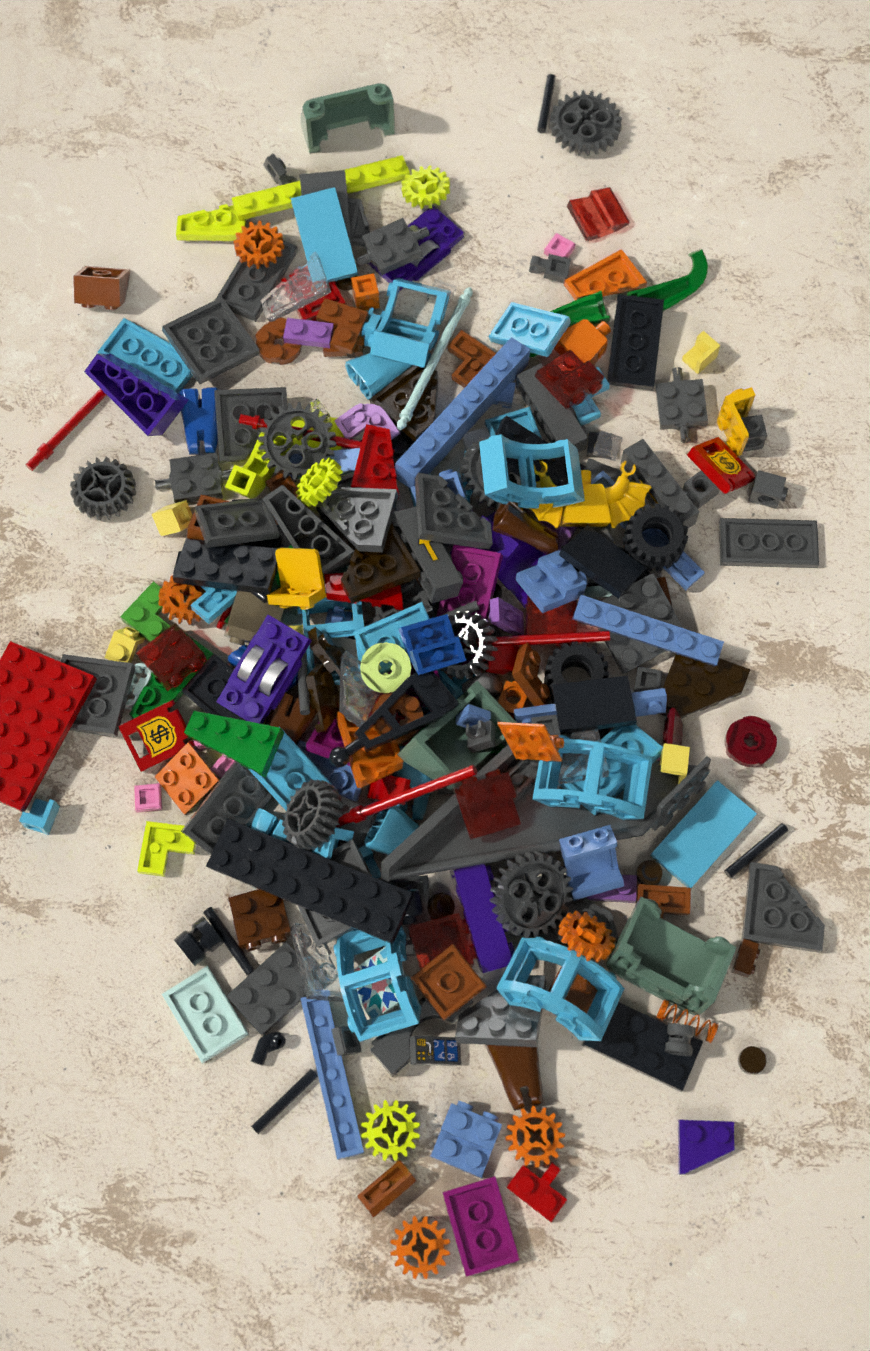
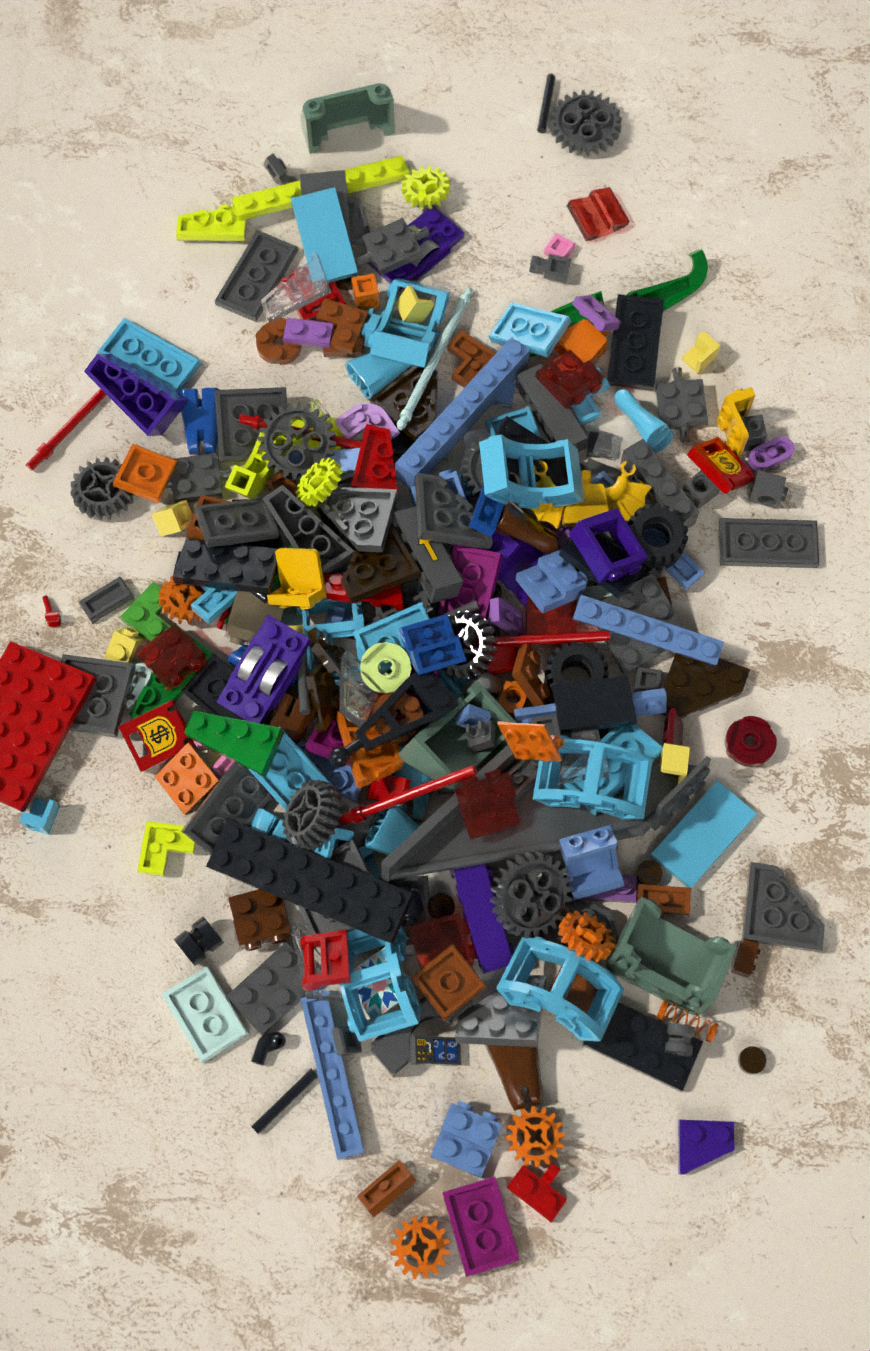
(53, 618): none -> red hand
(101, 287): dark orange slope -> none
(106, 599): none -> dark grey tile
(145, 473): none -> orange tile
(148, 797): bright pink tile -> none
(210, 340): dark grey plate -> none
(229, 941): black bar -> none
(250, 250): orange gear -> none
(334, 959): none -> red plate
(403, 1128): neon yellow gear -> none
(411, 307): none -> light yellow panel
(486, 514): none -> blue plate
(584, 538): none -> dark purple window
(596, 313): none -> medium lavender plate
(610, 275): orange wing -> none
(651, 428): none -> medium azure piece
(756, 850): black bar -> none
(770, 455): none -> medium lavender plate

